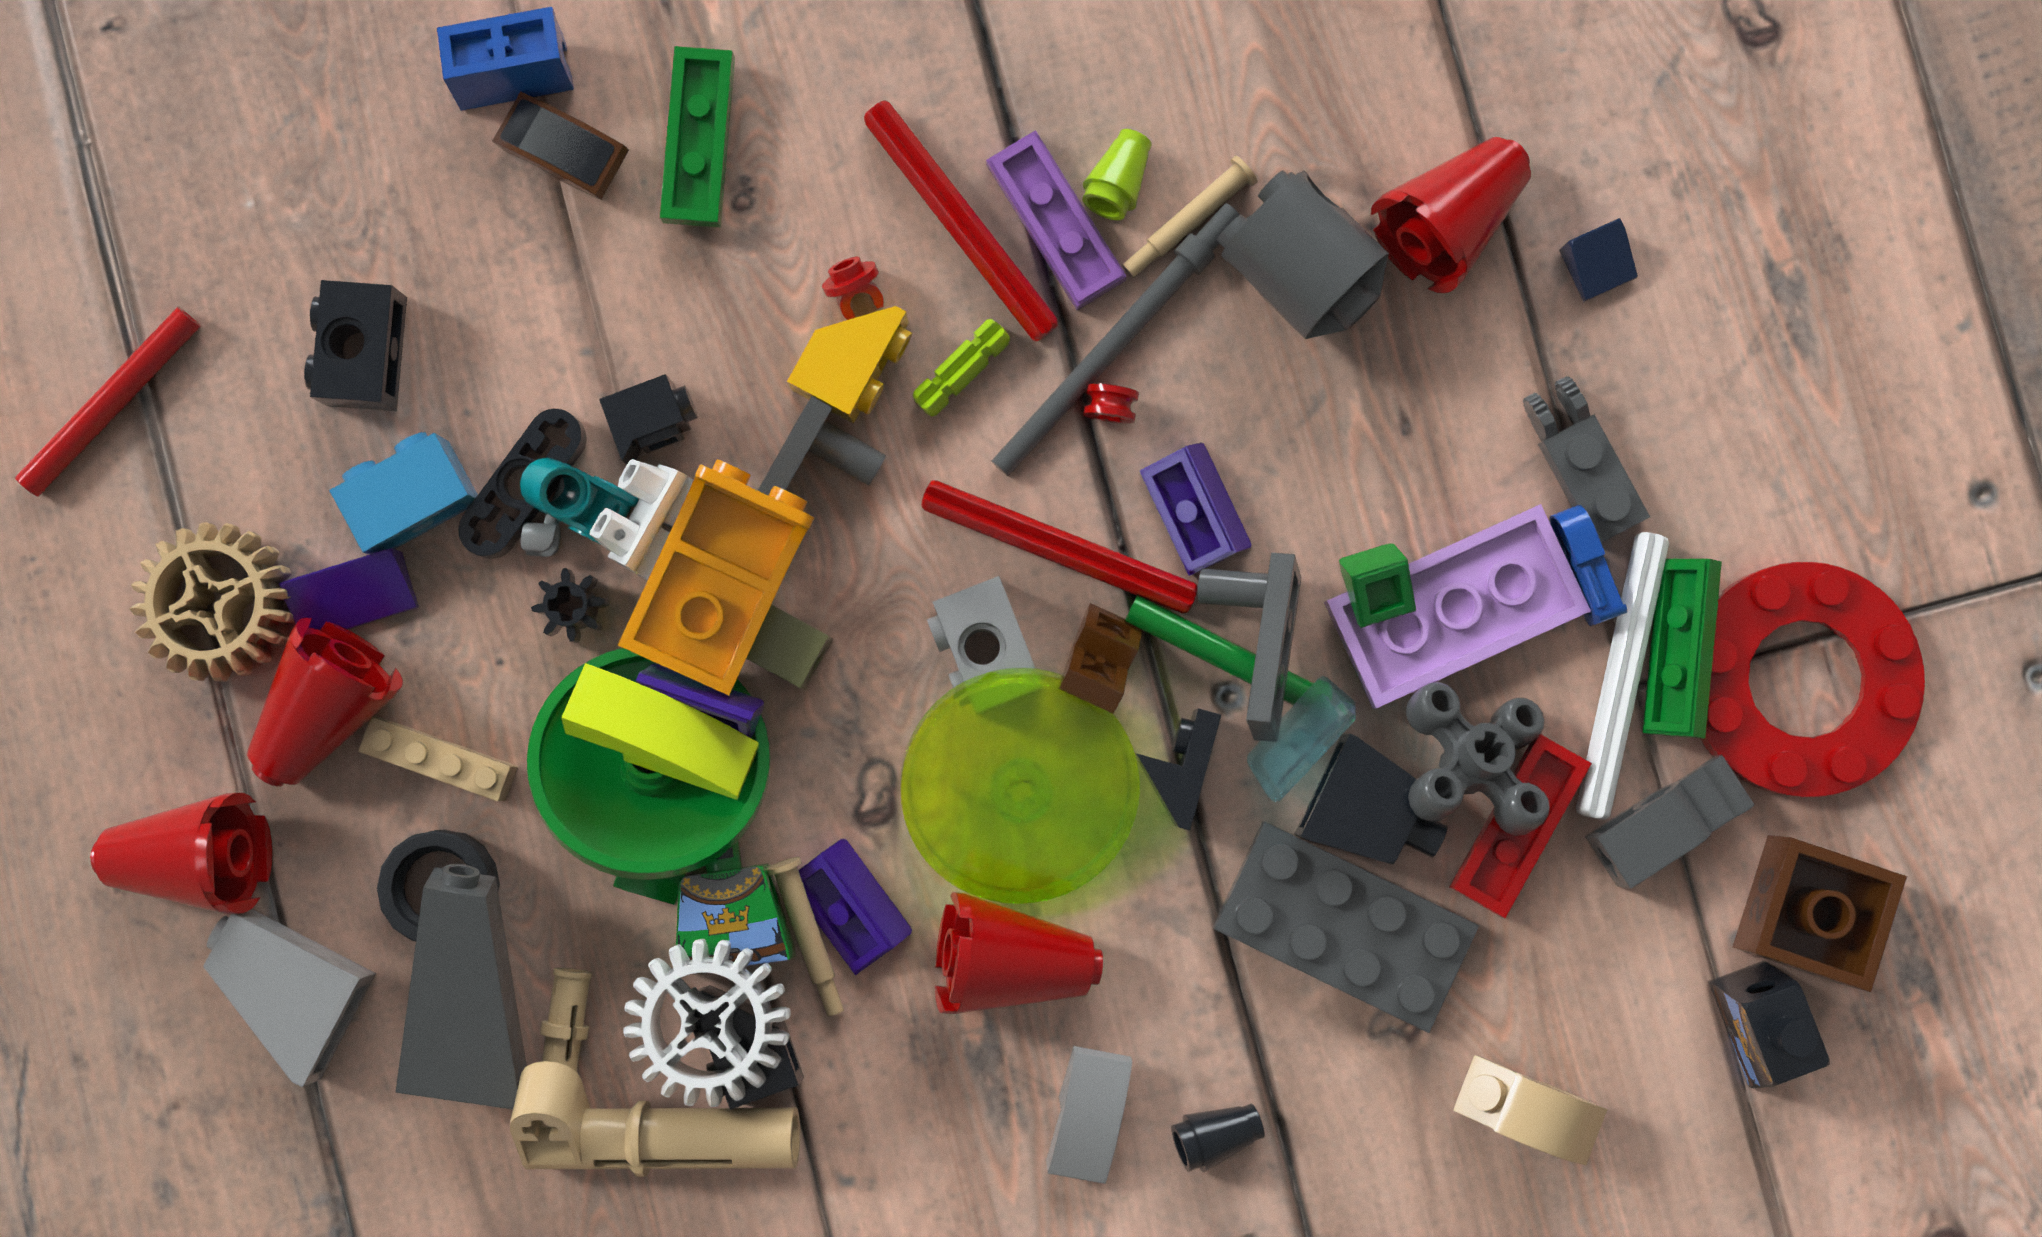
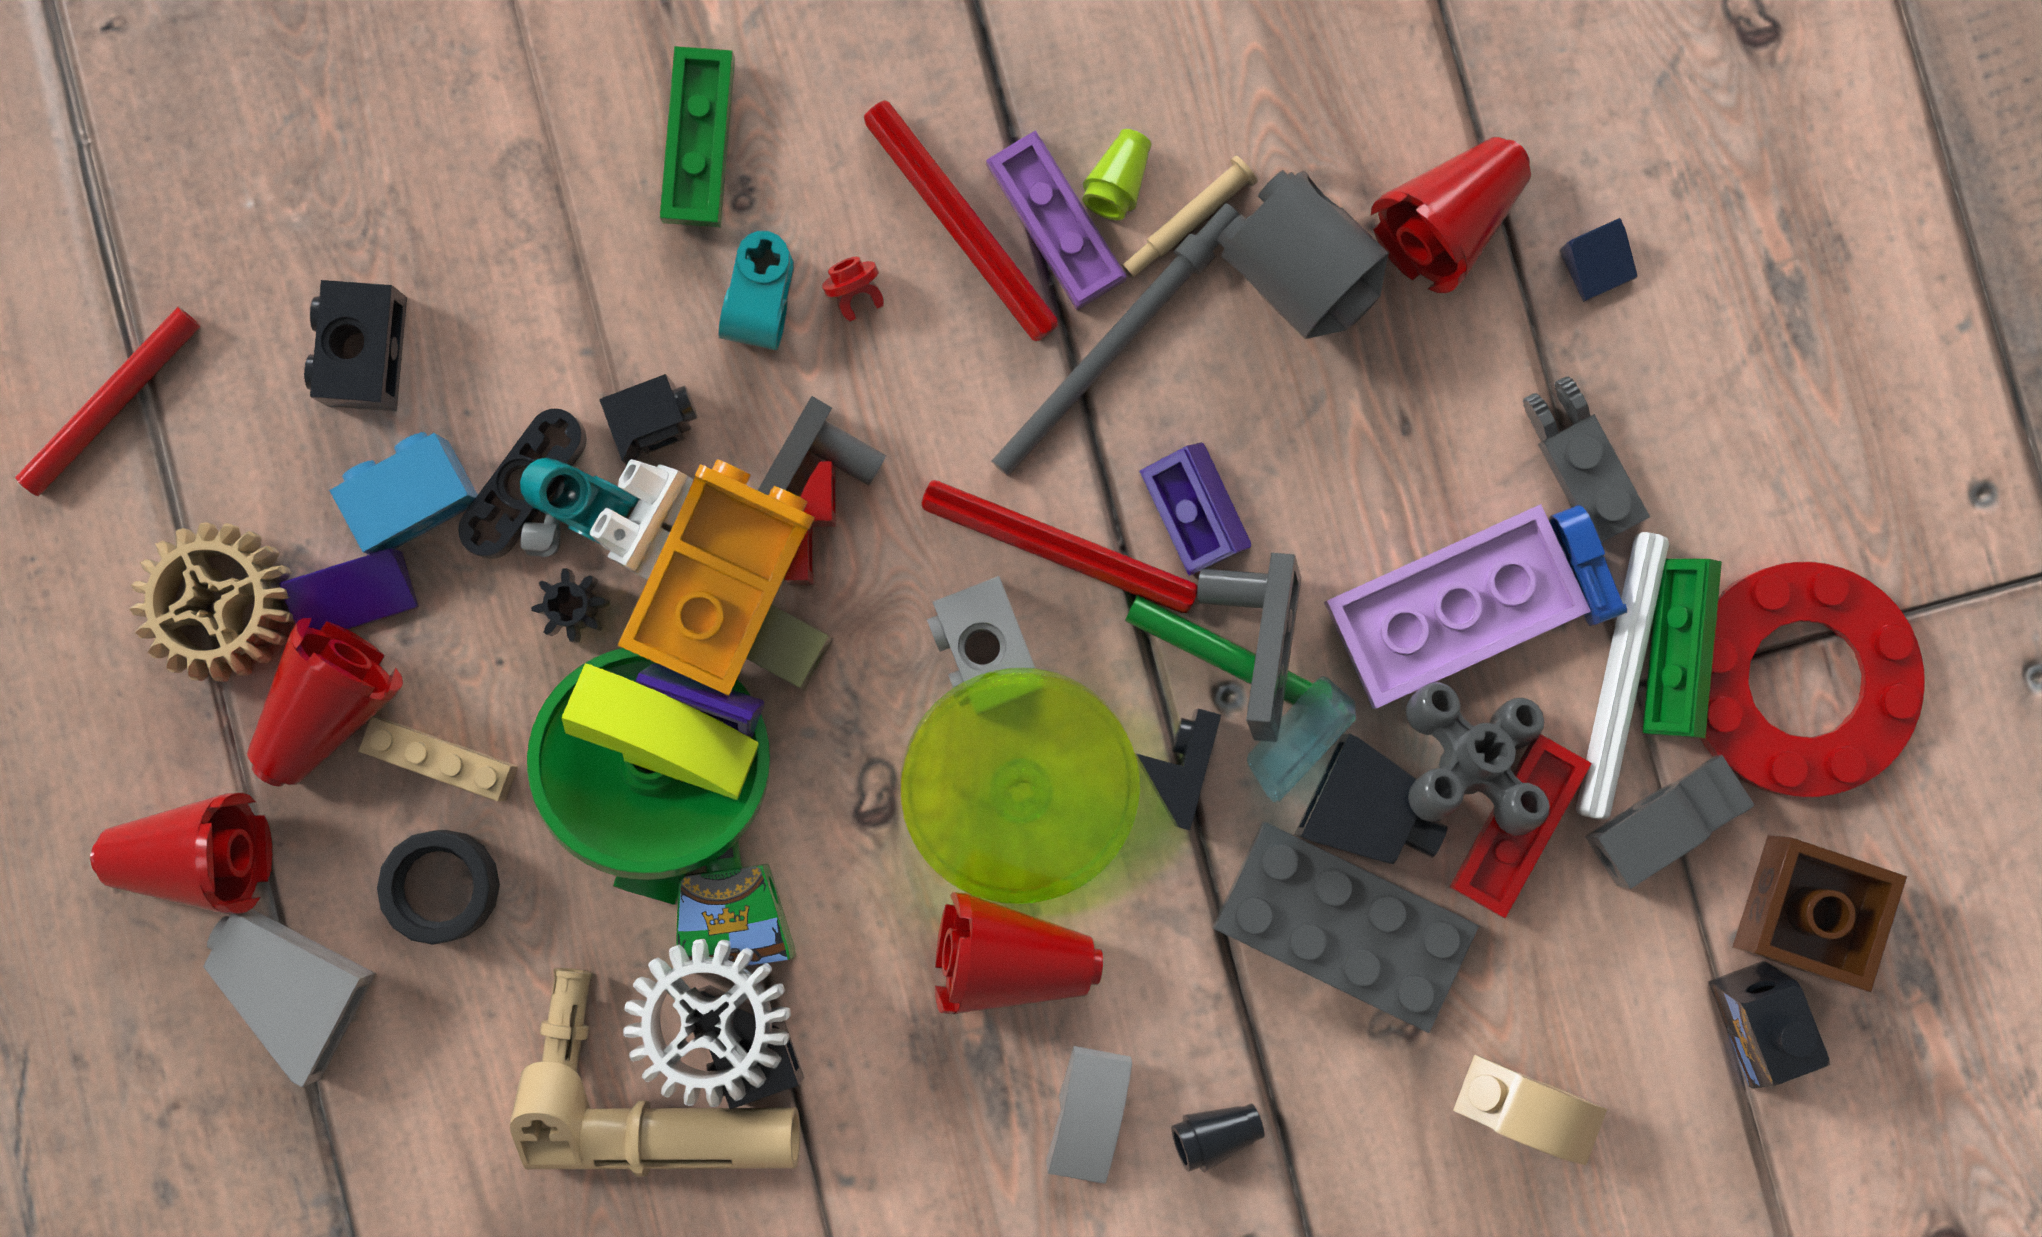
(462, 1004): dark grey slope -> none
(502, 55): blue hinge -> none
(560, 145): slope -> none
(757, 302): none -> teal piece
(807, 932): tan piece -> none
(821, 504): none -> red slope
(848, 358): yellow slope -> none
(852, 906): dark purple slope -> none
(961, 367): lime axle -> none
(1101, 658): reddish brown slope -> none
(1111, 403): red bush -> none
(1378, 584): green slope -> none

